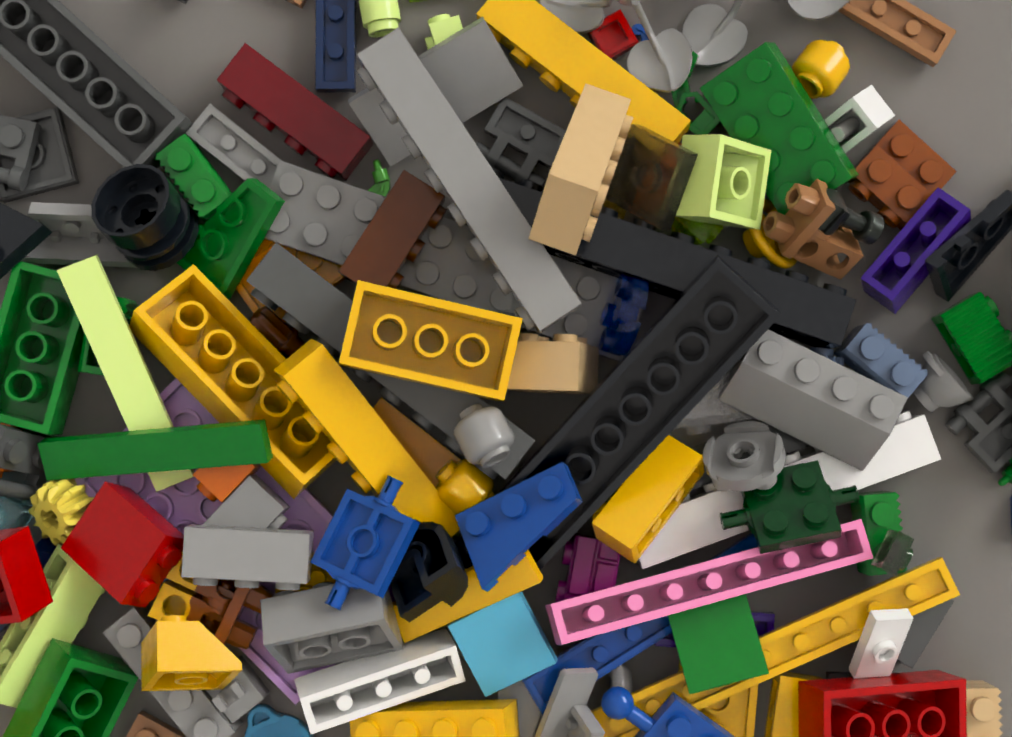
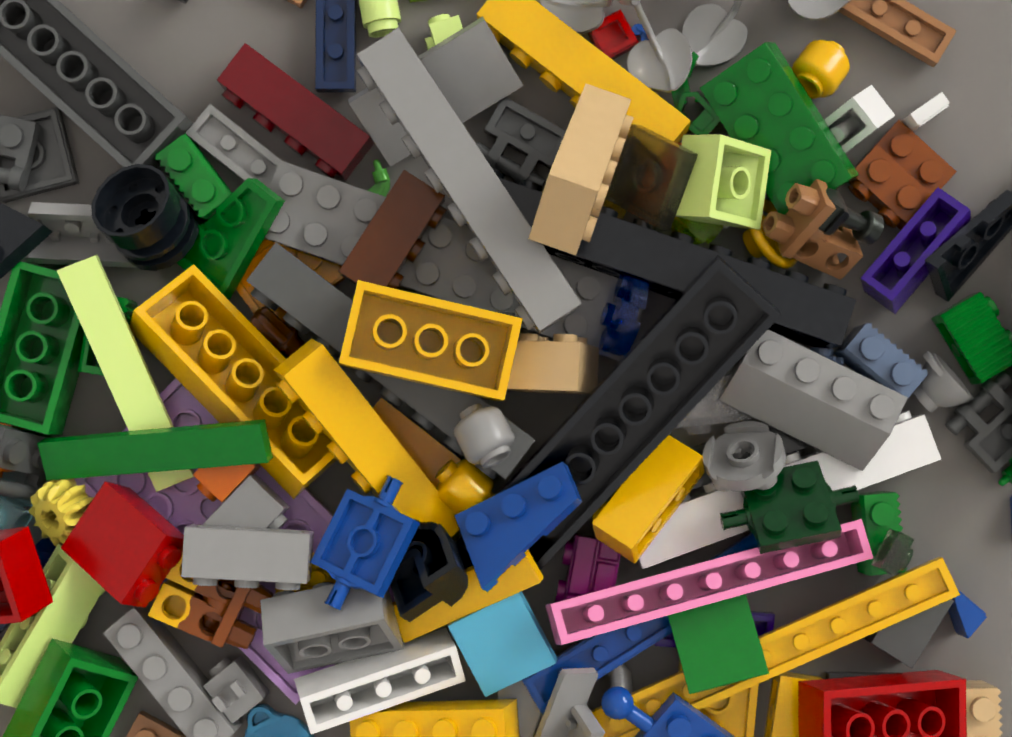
(185, 657): yellow slope -> none
(880, 643): white plate -> none
(926, 112): none -> white tile
(965, 615): none -> blue slope

